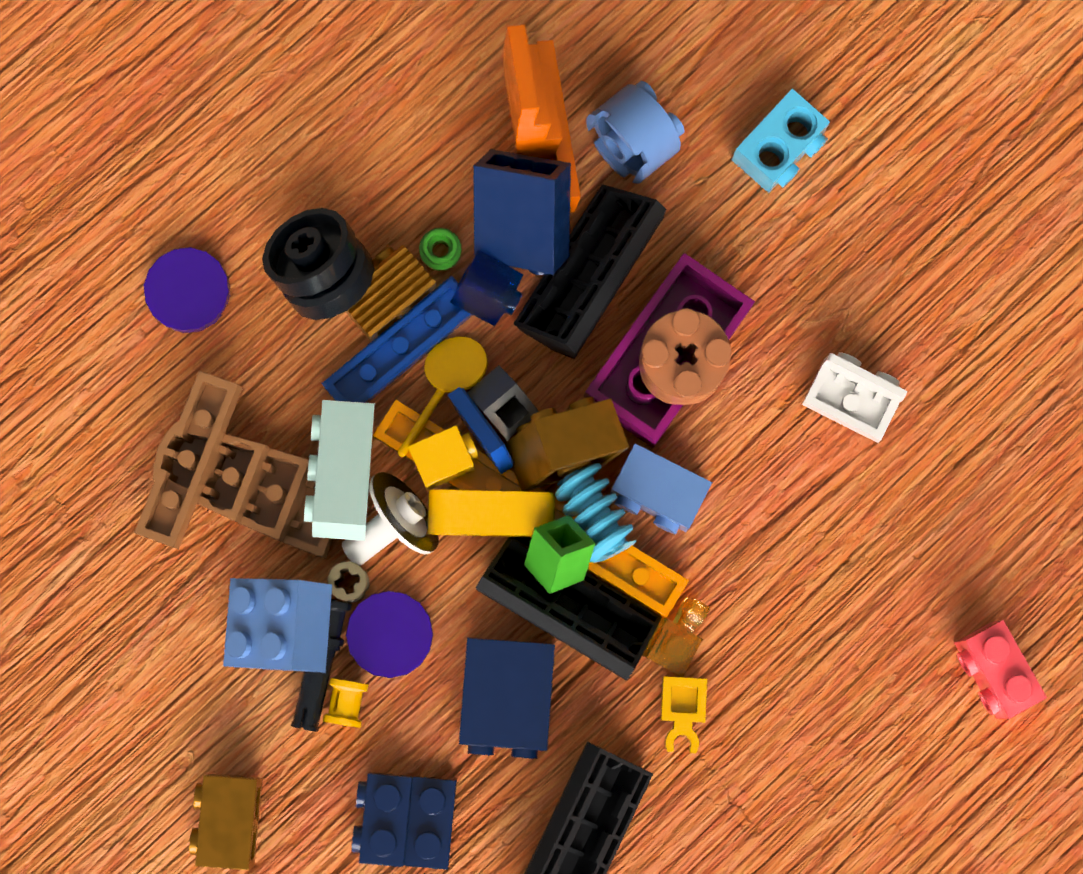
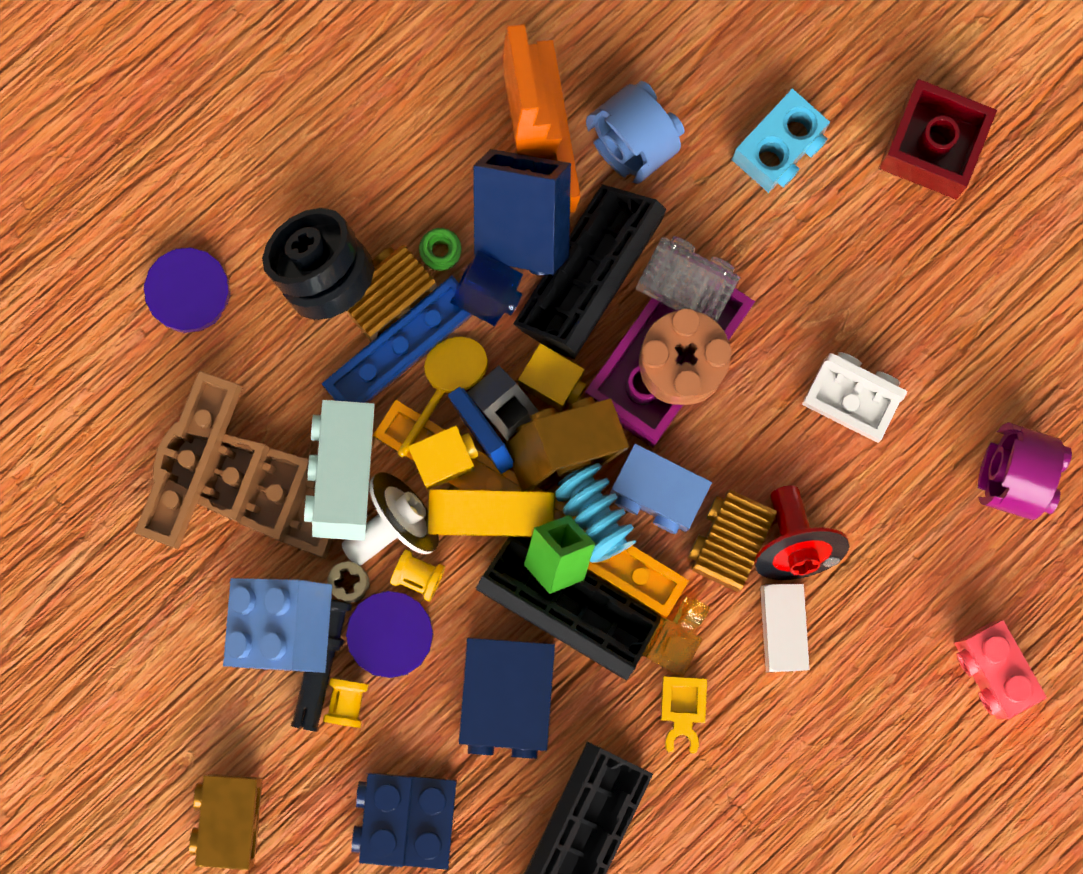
(417, 575): none -> yellow bush
(552, 378): none -> yellow brick
(686, 279): none -> clear brick
(732, 540): none -> pearl gold brick
(784, 627): none -> white slope
(799, 549): none -> red piece
(937, 139): none -> dark red brick
(1023, 472): none -> magenta brick

